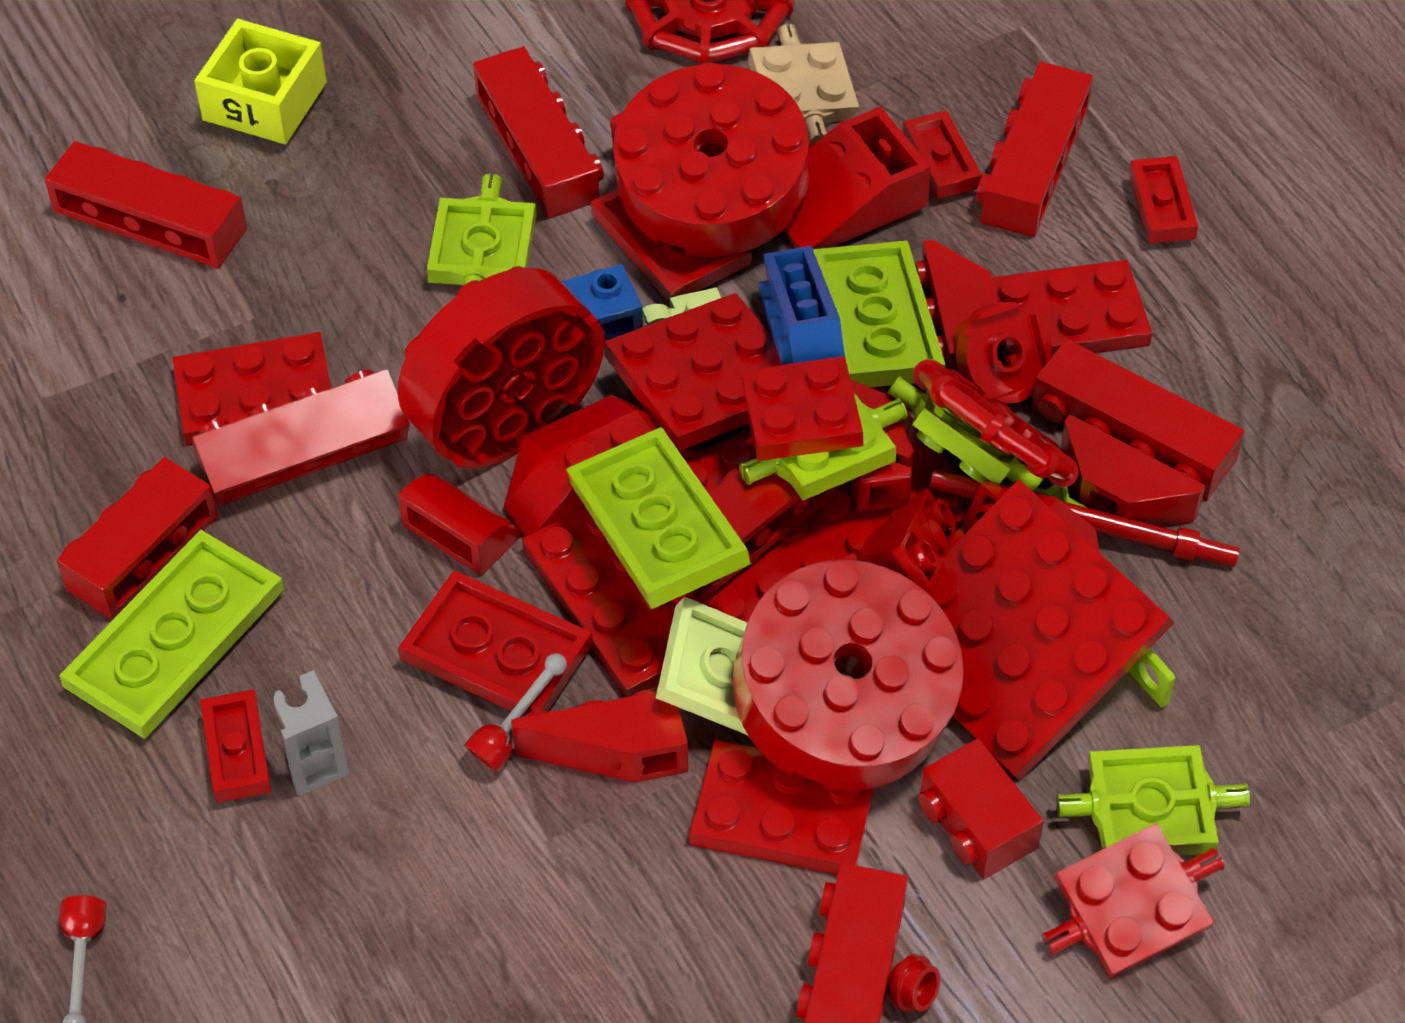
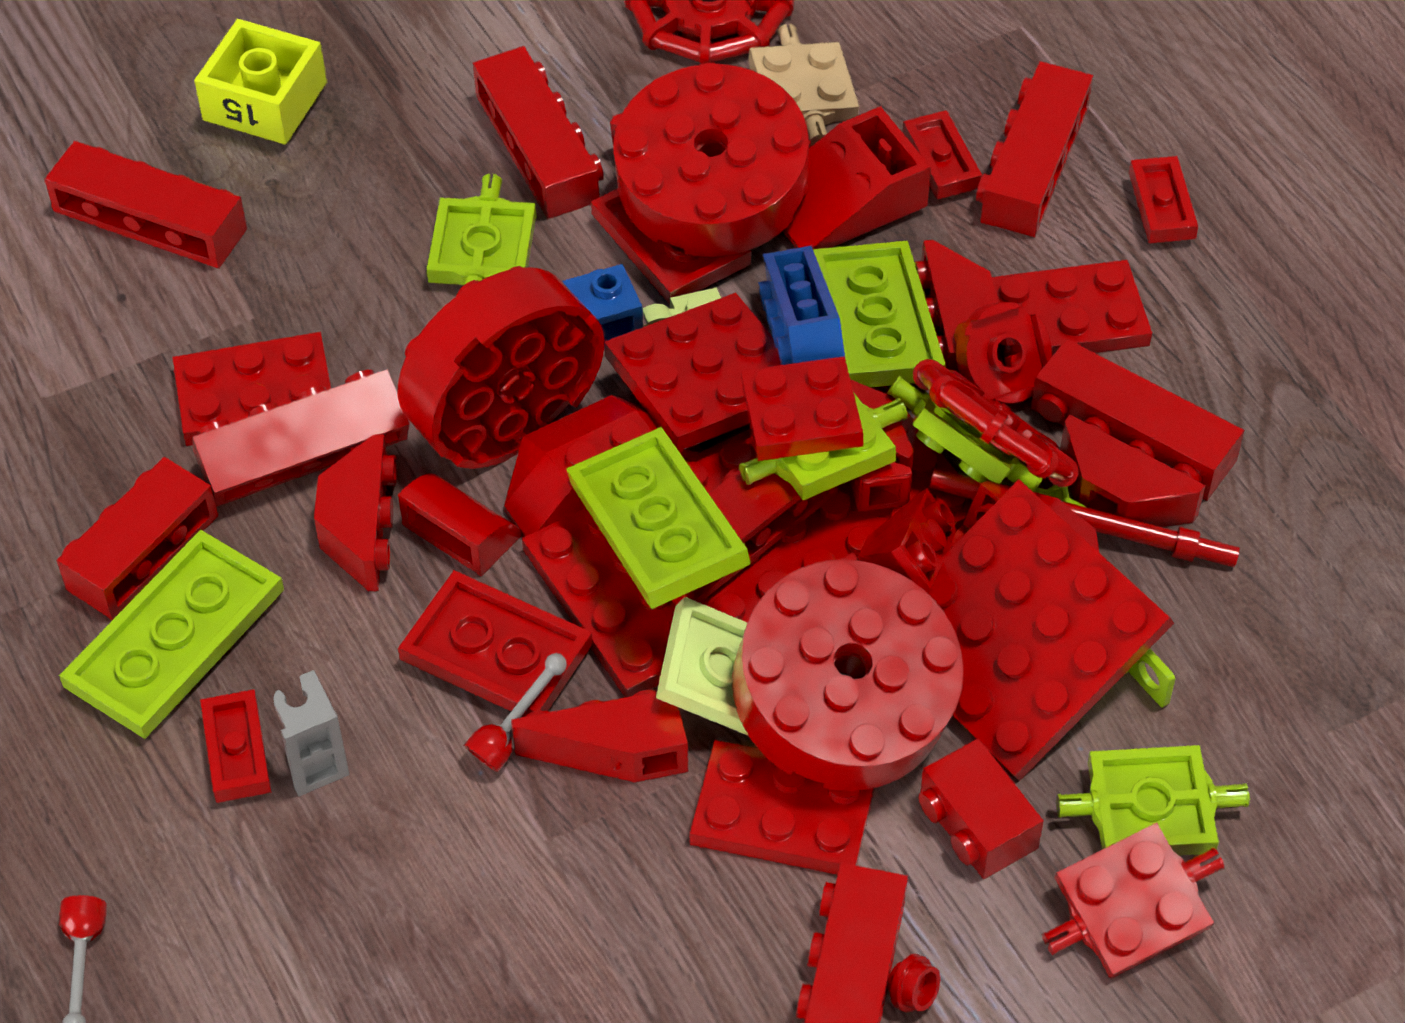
(355, 511): none -> red slope

